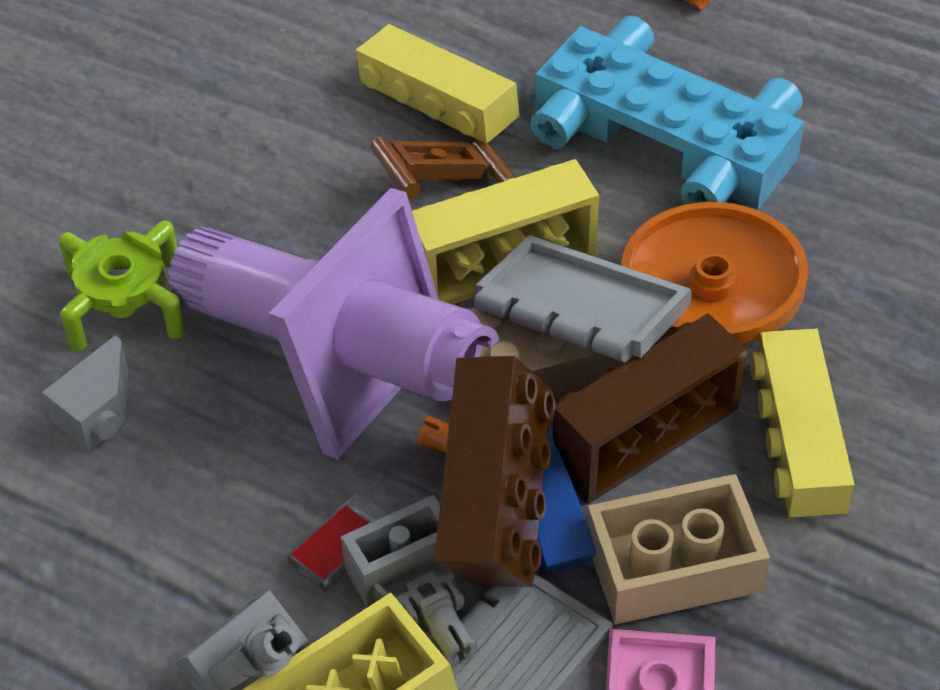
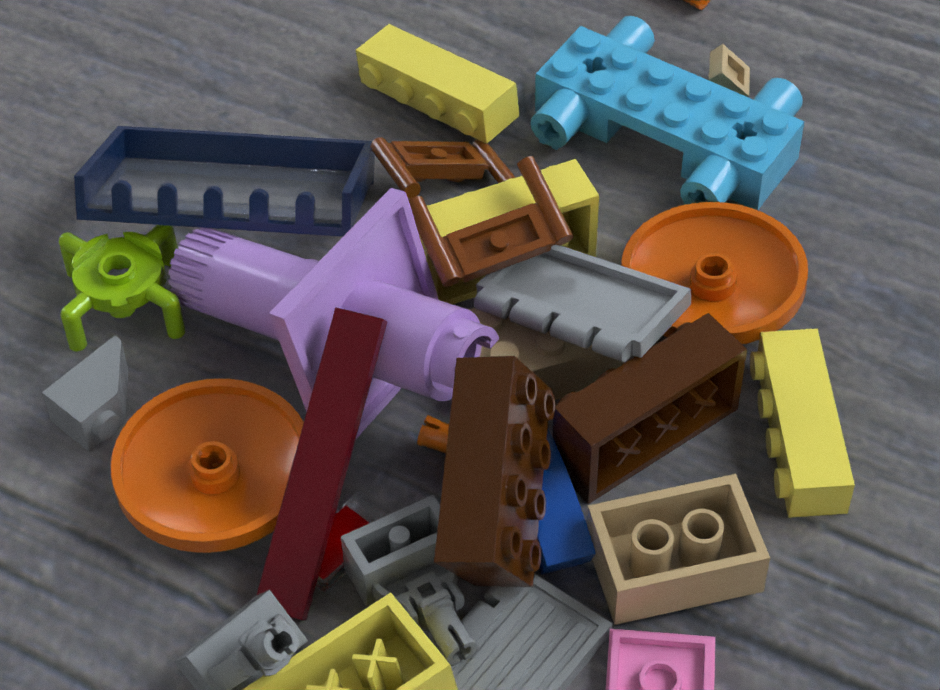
(206, 464): none -> orange dish
(226, 181): none -> dark blue window
(322, 460): none -> dark red tile
(496, 241): none -> dark orange plate
(729, 70): none -> tan plate

